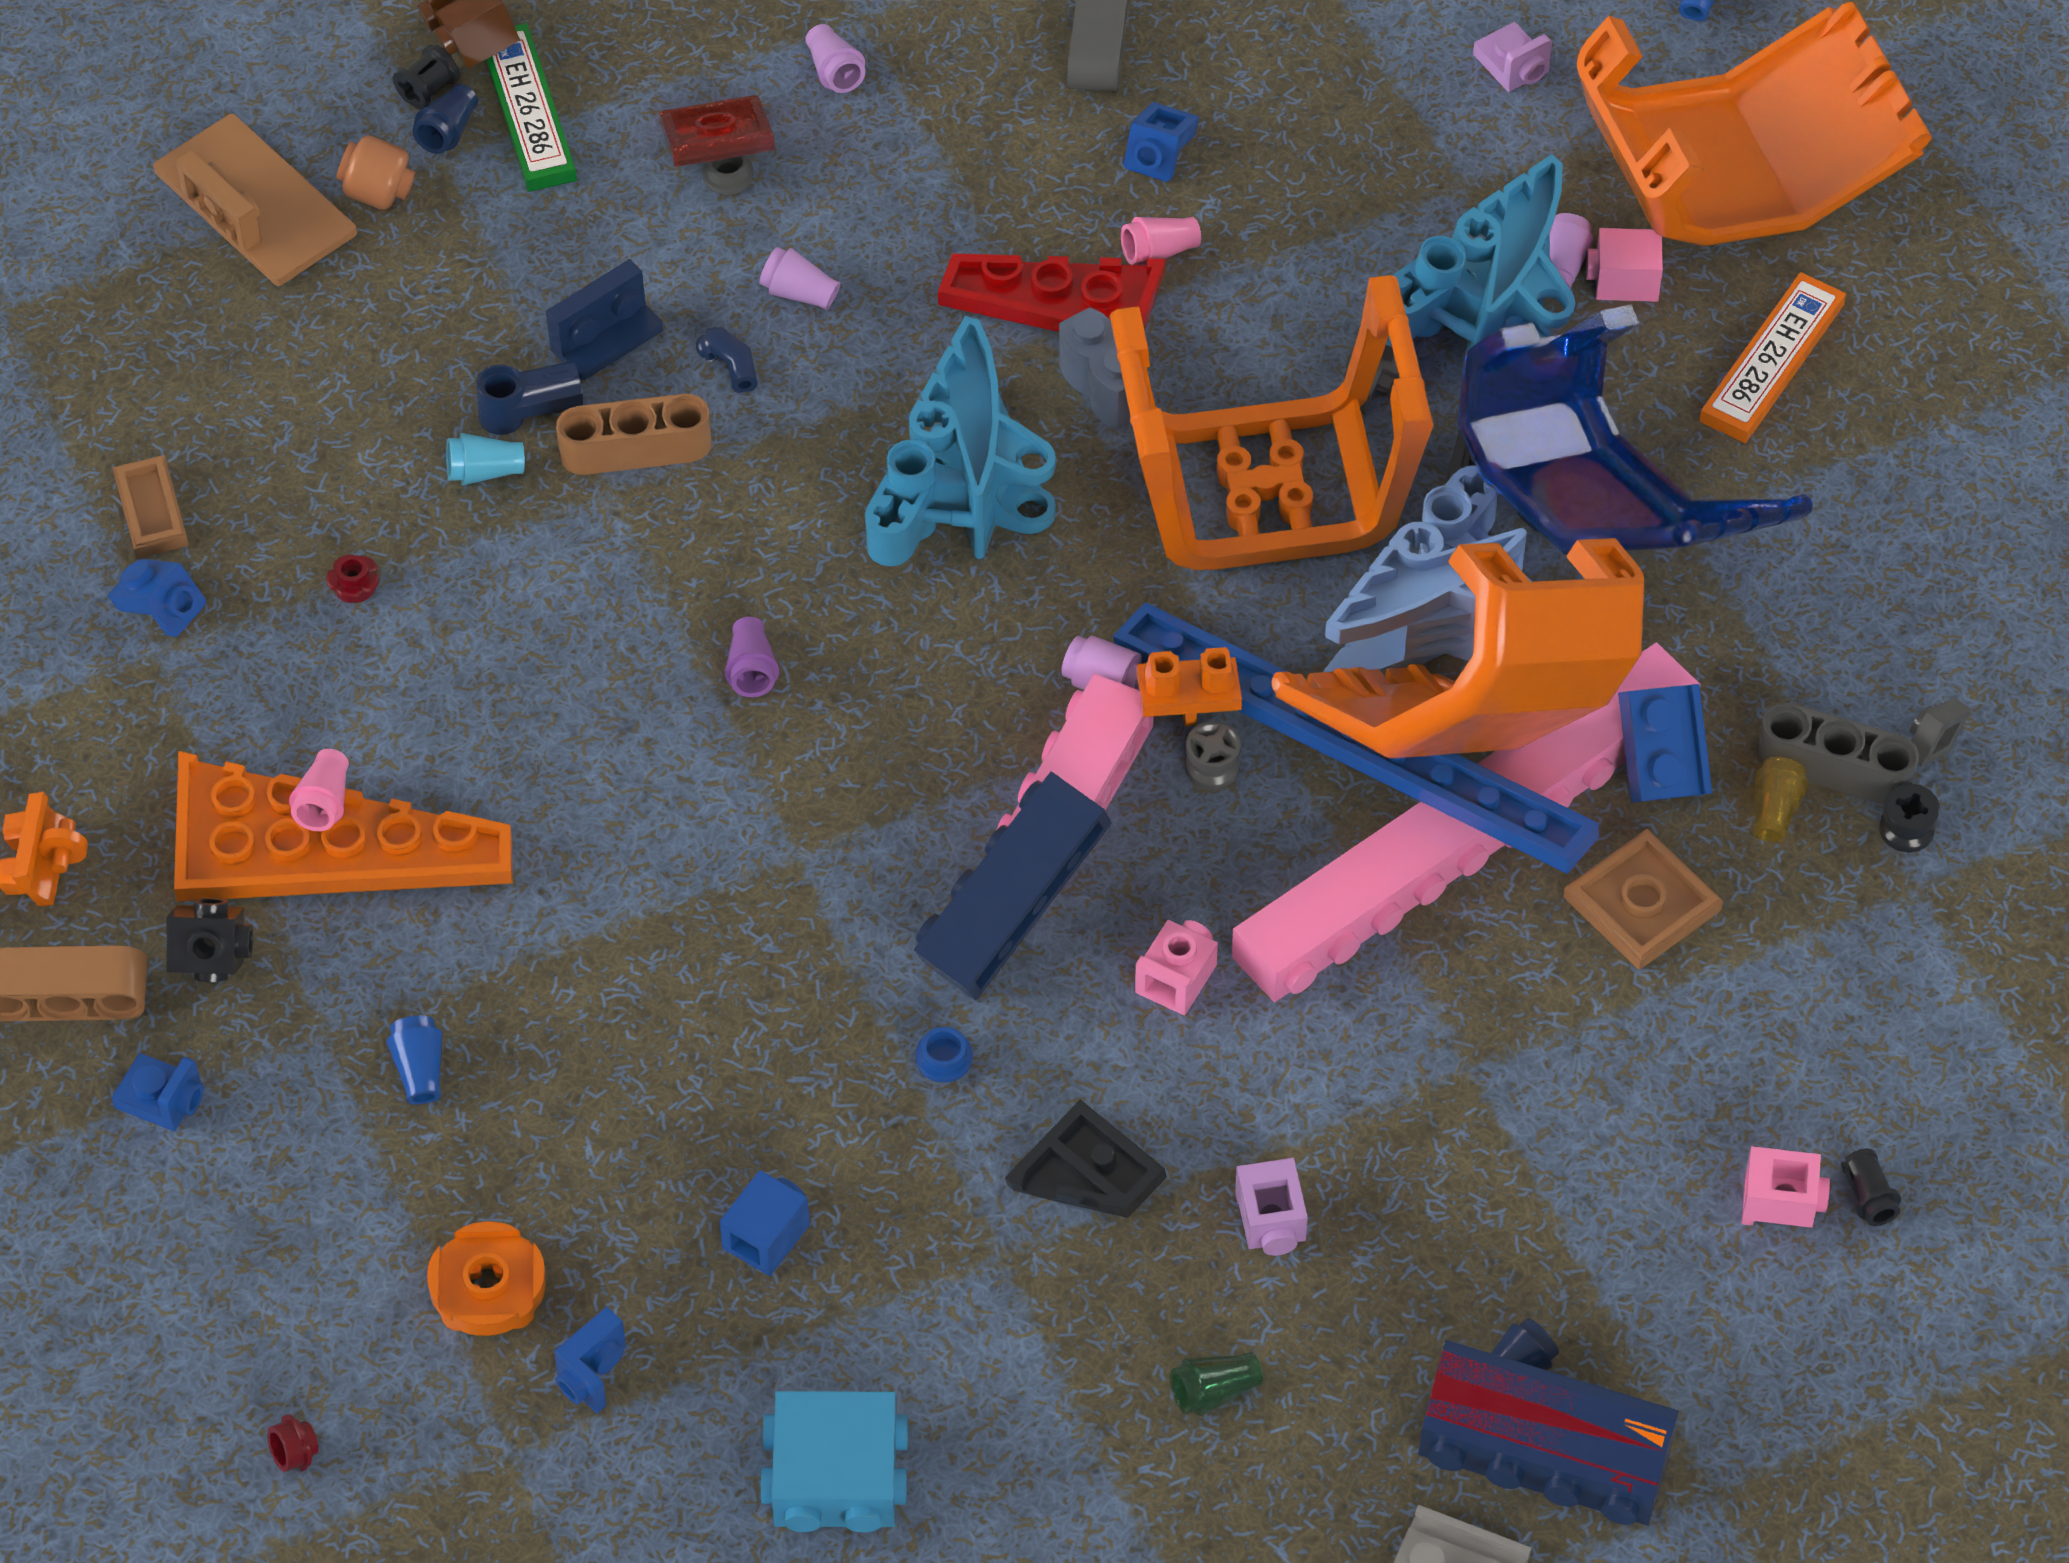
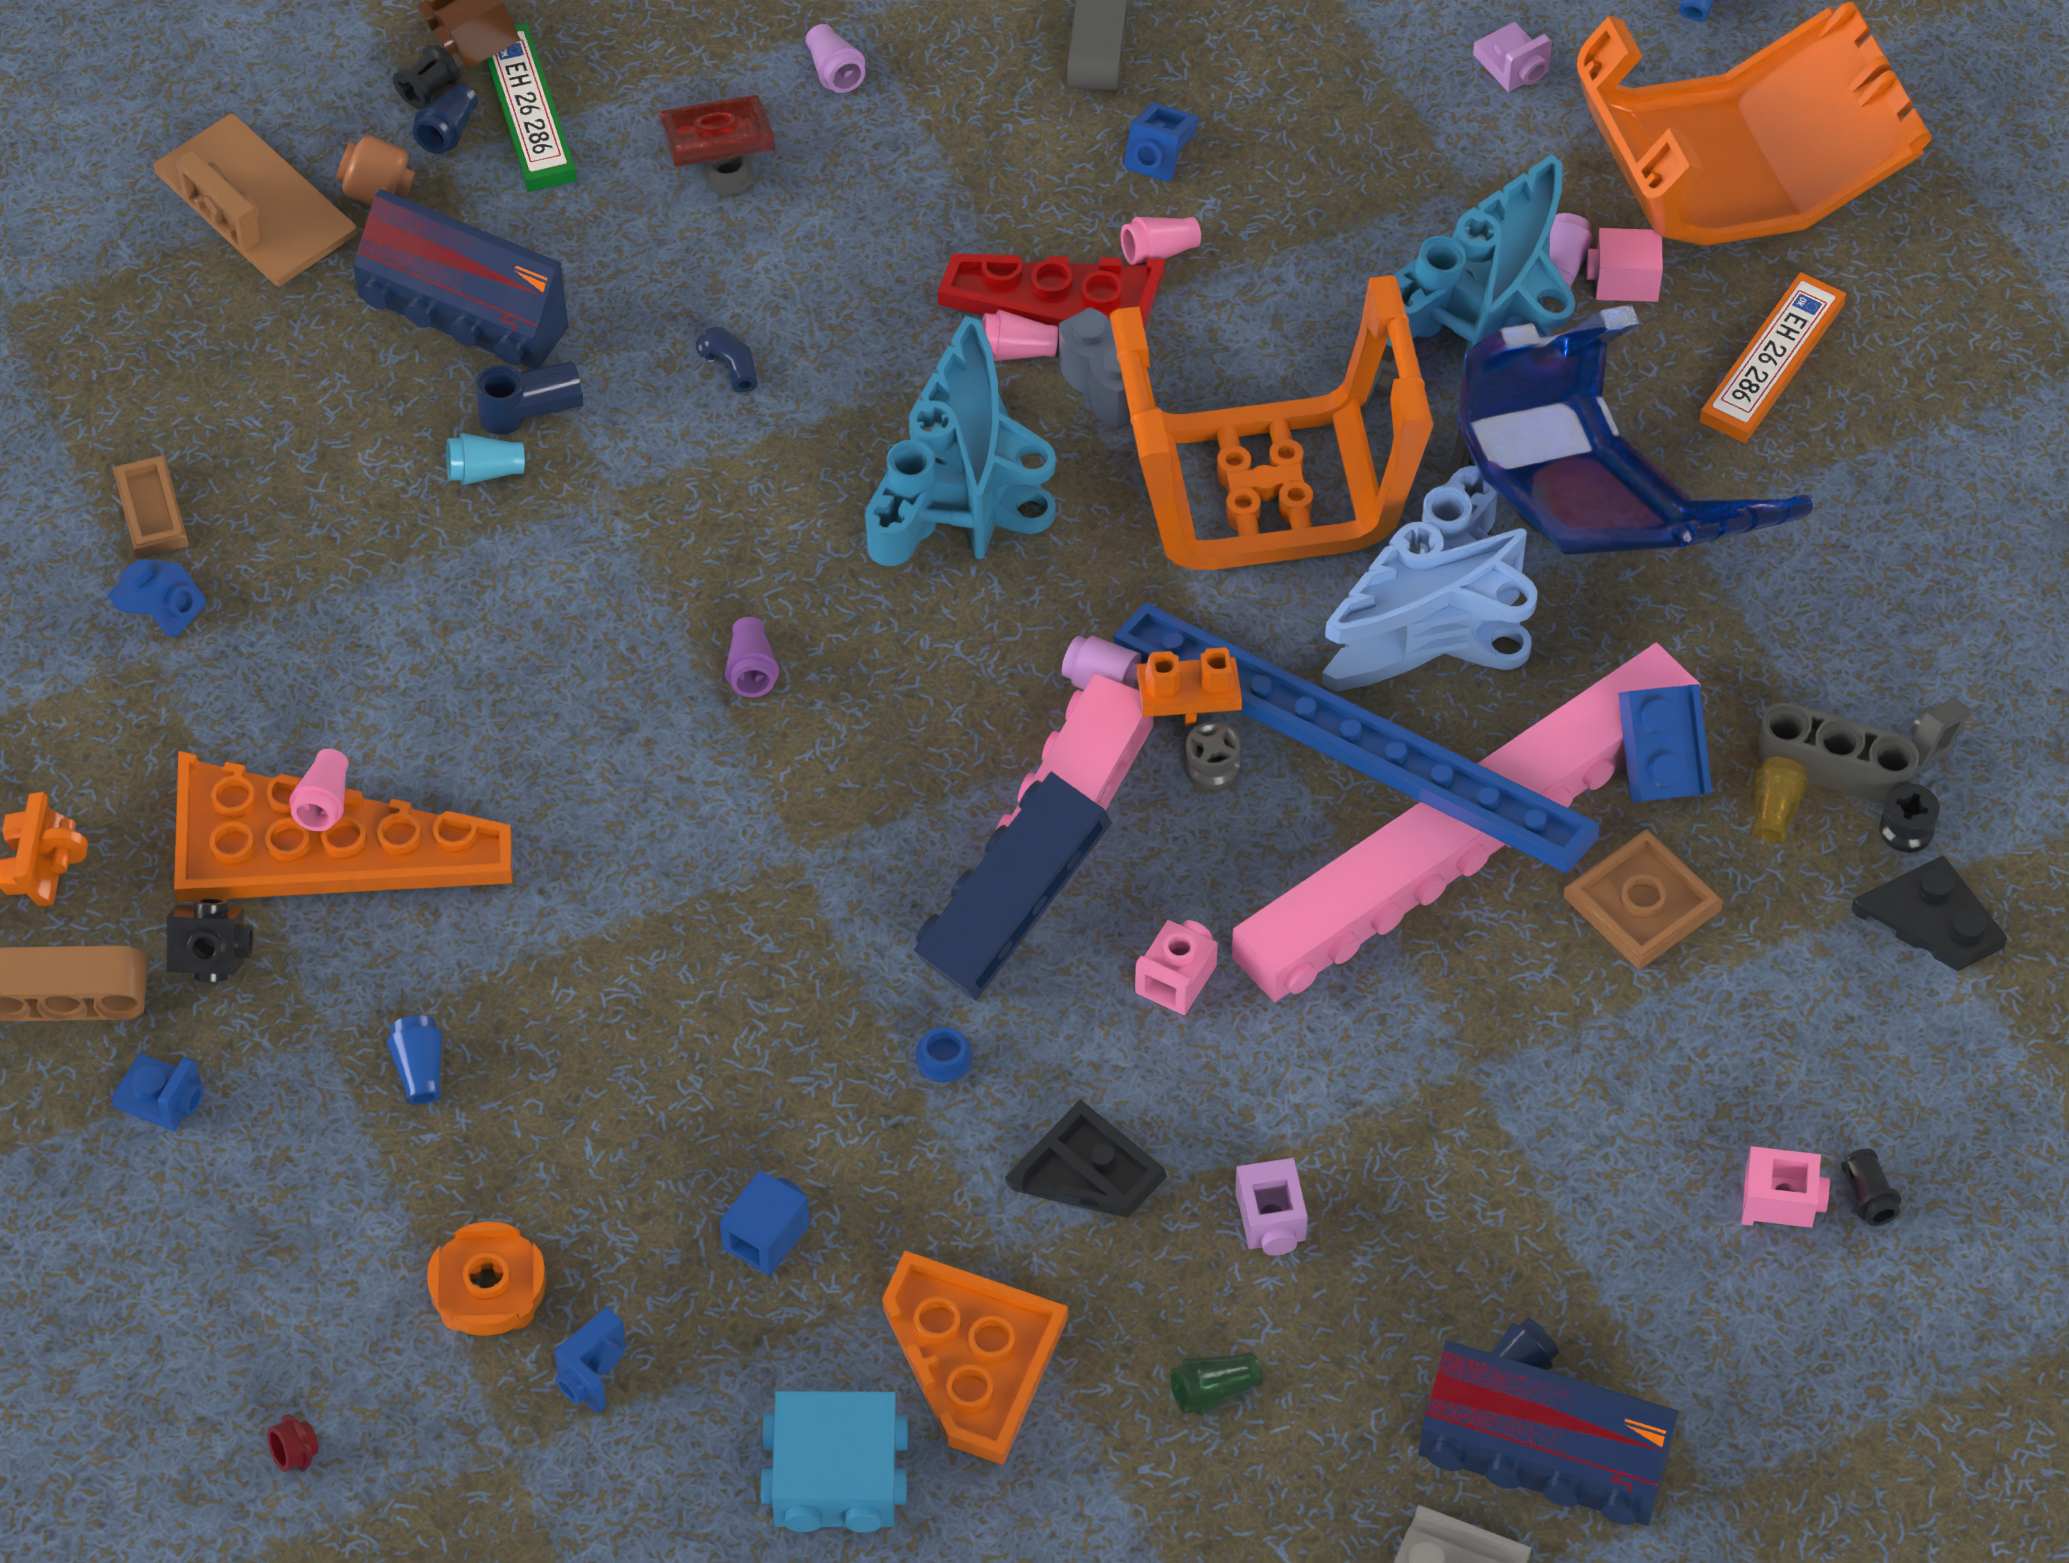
(354, 588): dark red plate -> none
(461, 281): none -> dark blue slope
(602, 320): dark blue bracket -> none
(634, 434): medium nougat beam -> none
(797, 279): lavender cone -> none
(972, 1349): none -> orange plate
(1018, 337): none -> bright pink cone
(1535, 666): orange windscreen -> none
(1935, 913): none -> black wing

